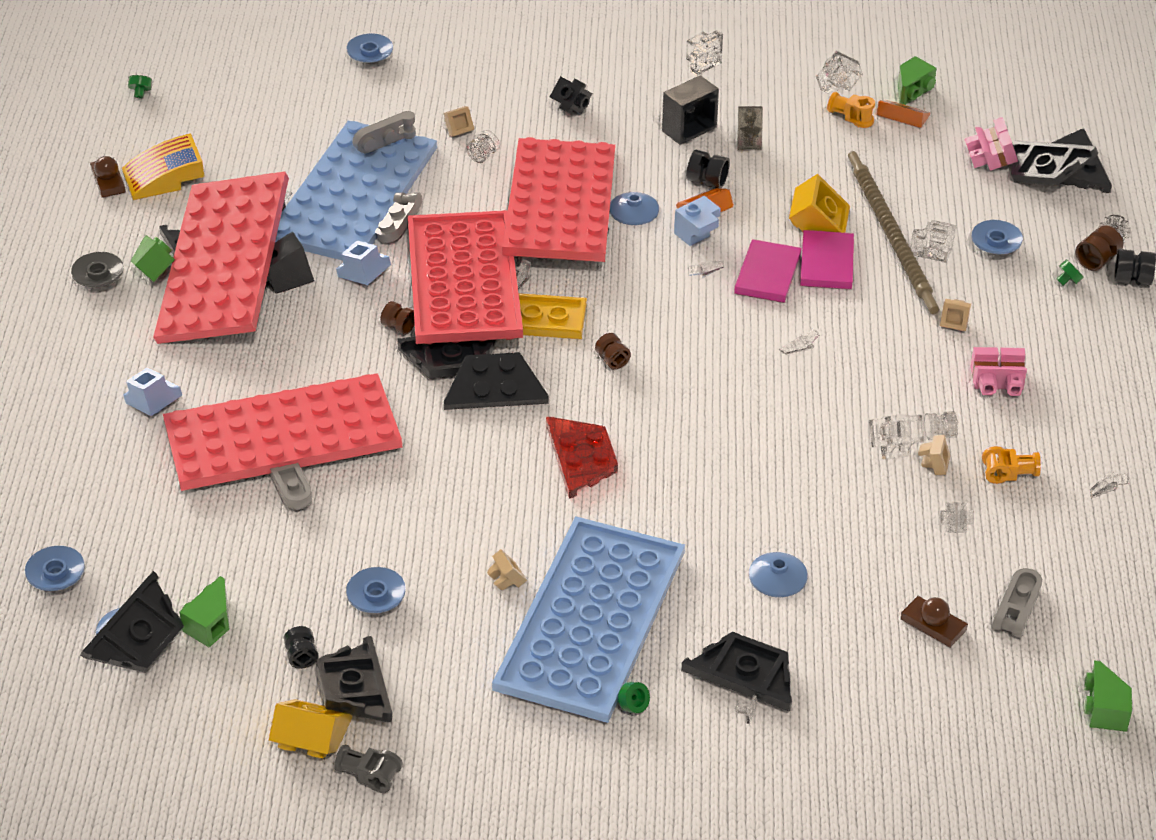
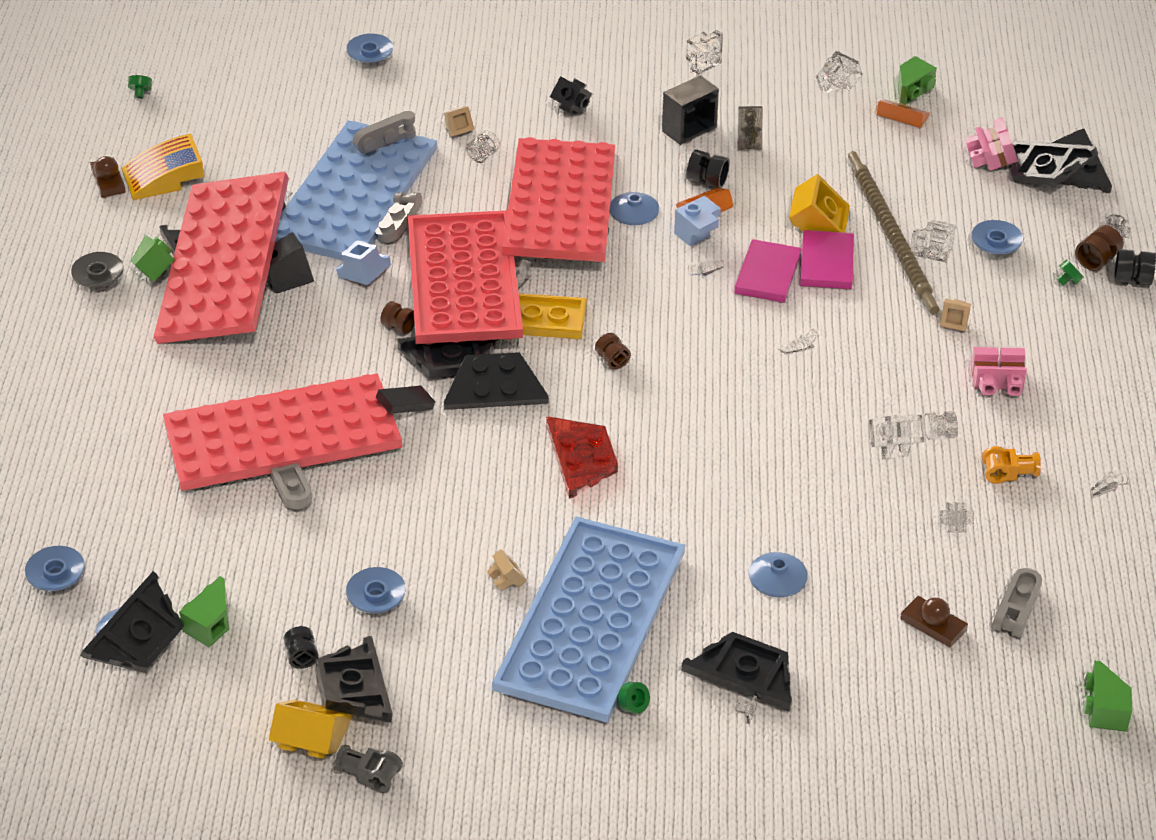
(150, 392): light blue brick -> none
(405, 399): none -> black tile
(853, 108): light orange connector -> none
(936, 455): tan tile -> none

